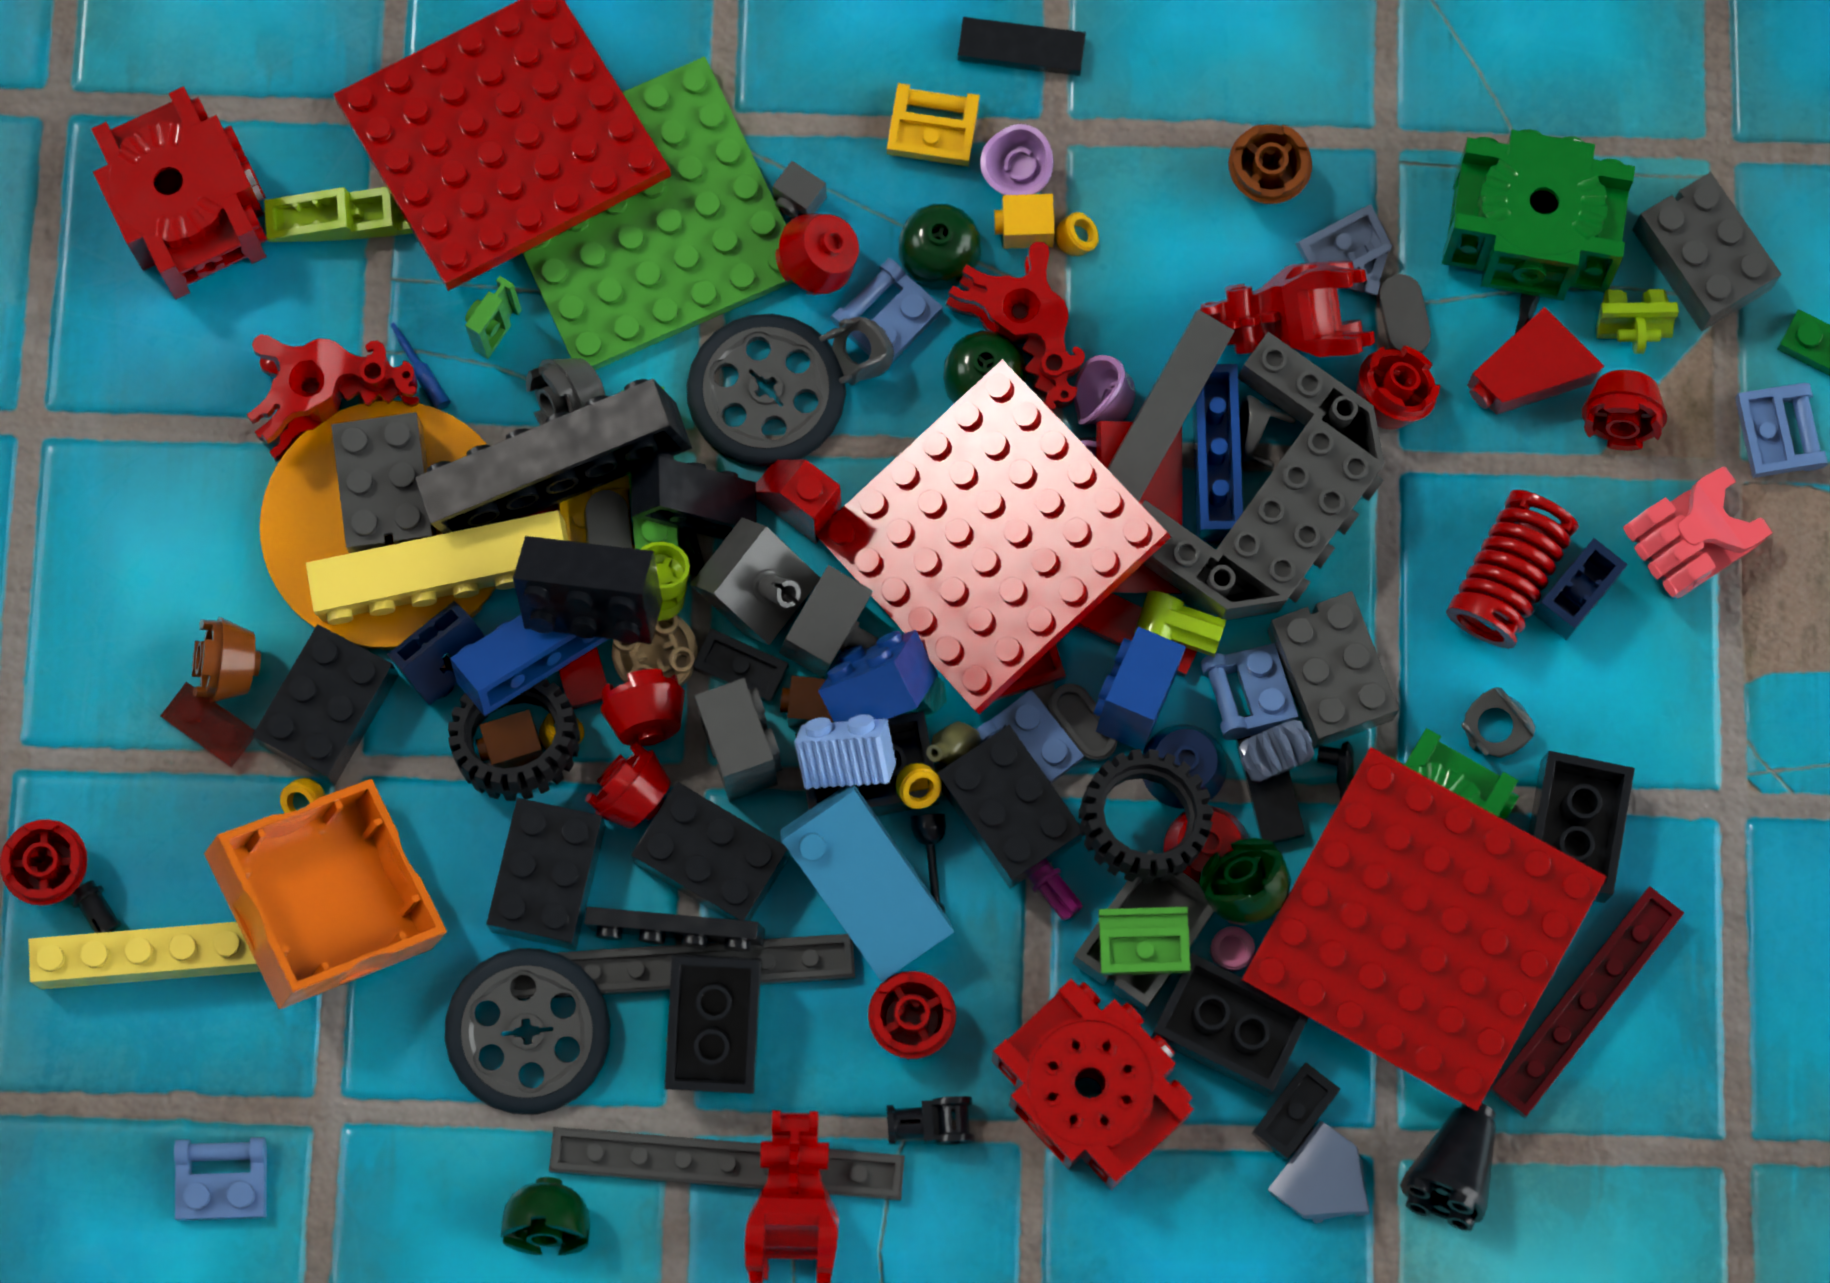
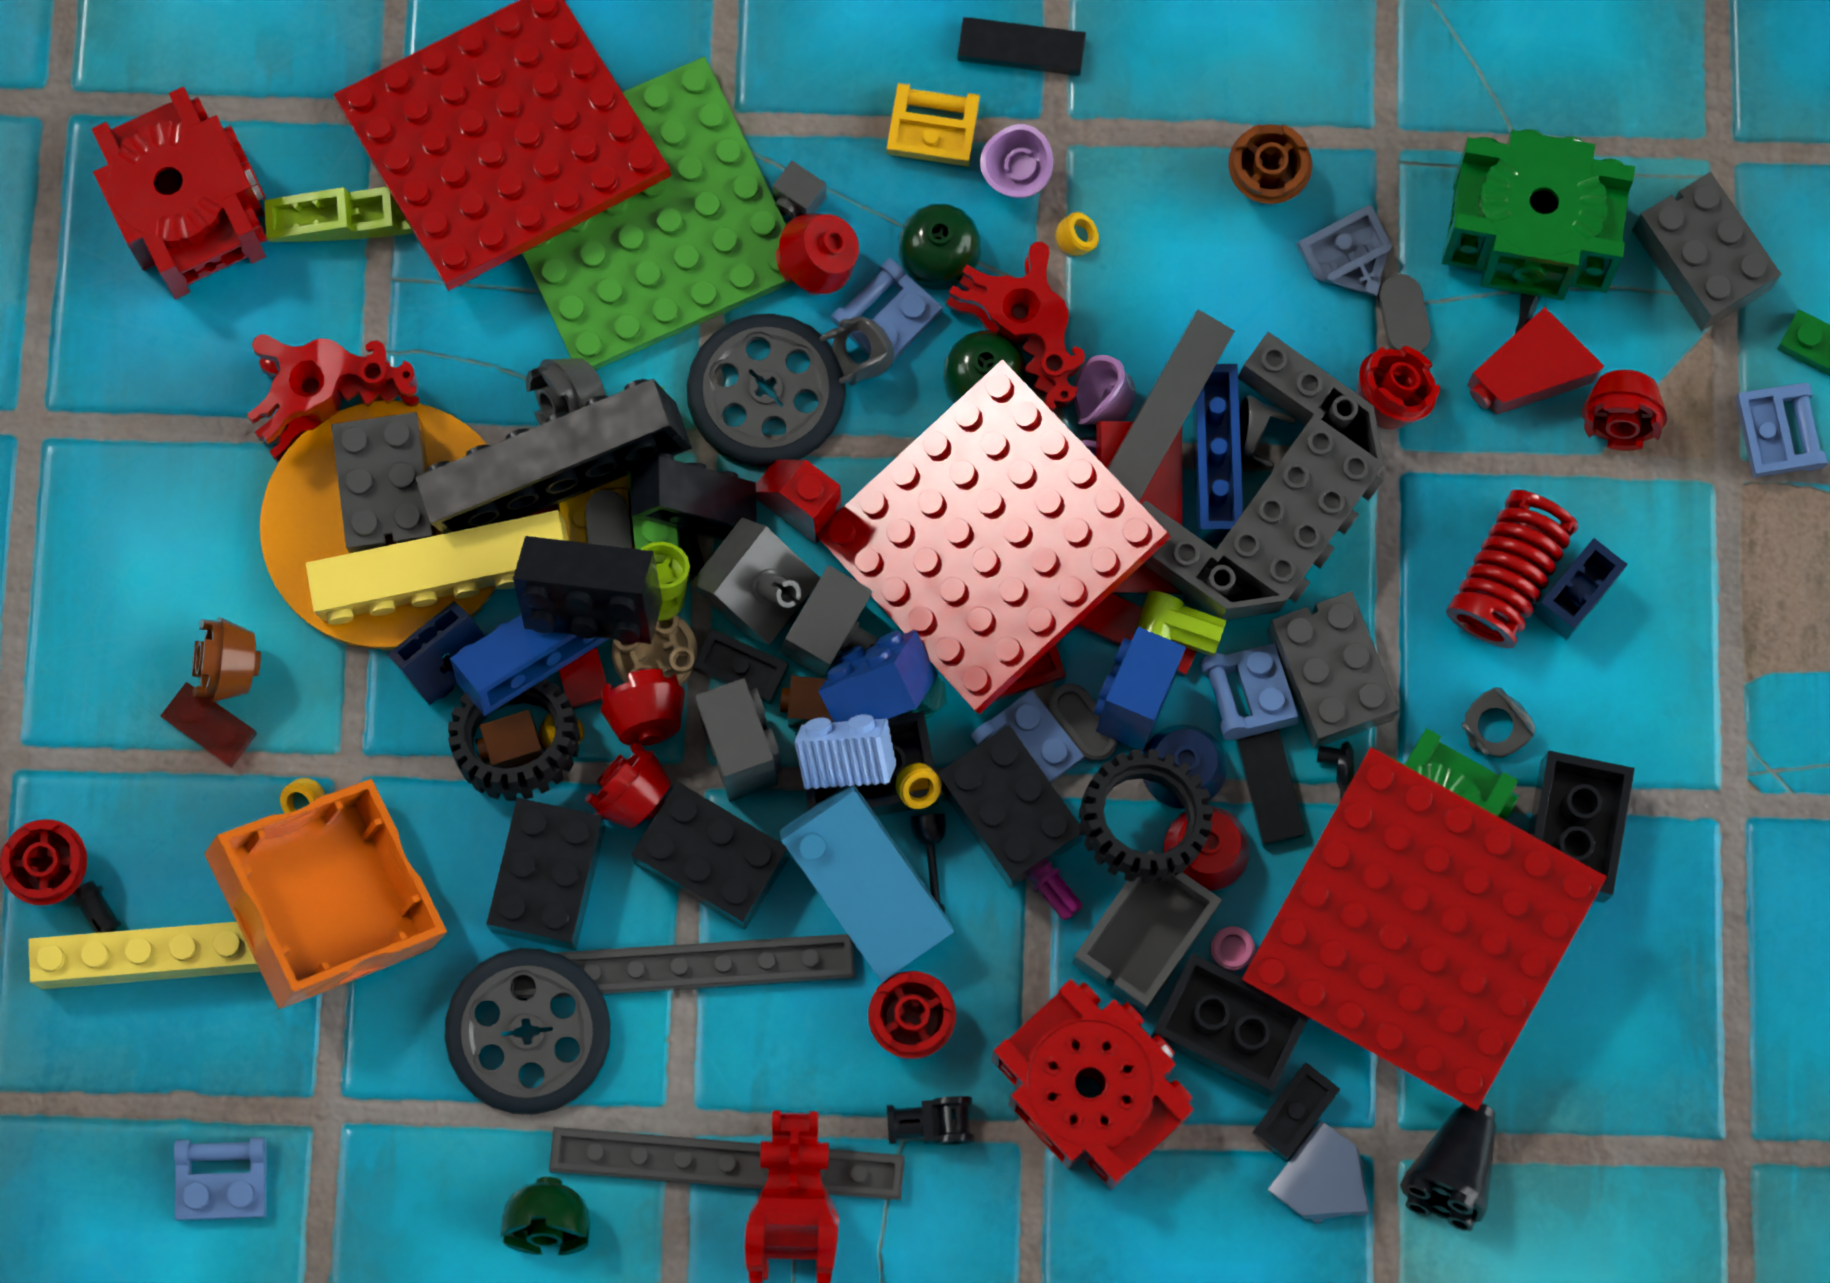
(325, 704): black brick -> none
(423, 373): blue piece -> none
(489, 318): bright green plate -> none
(693, 930): black plate -> none
(713, 1023): black brick -> none
(953, 743): olive plant -> none
(1025, 220): yellow brick -> none
(1144, 941): bright green plate -> none
(1246, 882): dark green cylinder -> none
(1276, 750): sand blue gear -> none
(1297, 308): red animal -> none
(1586, 1002): dark red plate -> none
(1636, 321): lime hips -> none
(1693, 535): coral piece -> none

